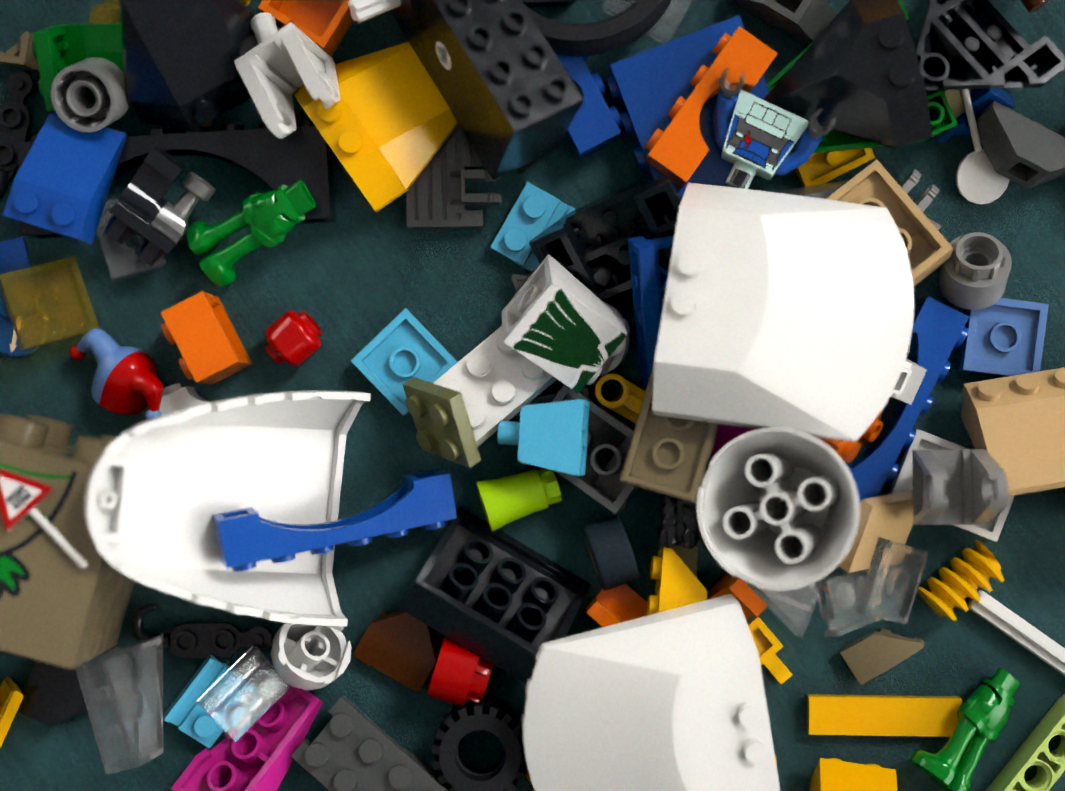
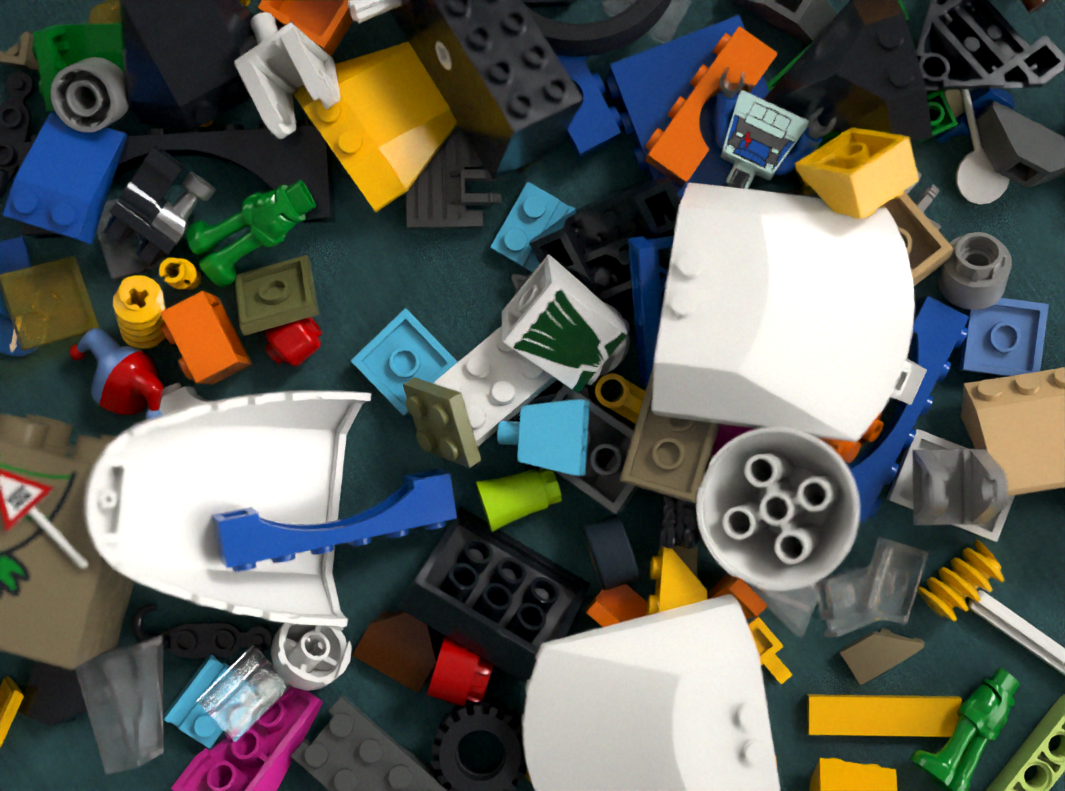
(138, 311): none -> yellow piece
(177, 276): none -> yellow pin
(275, 295): none -> olive plate
(860, 171): none -> yellow slope
(882, 517): tan tile -> none

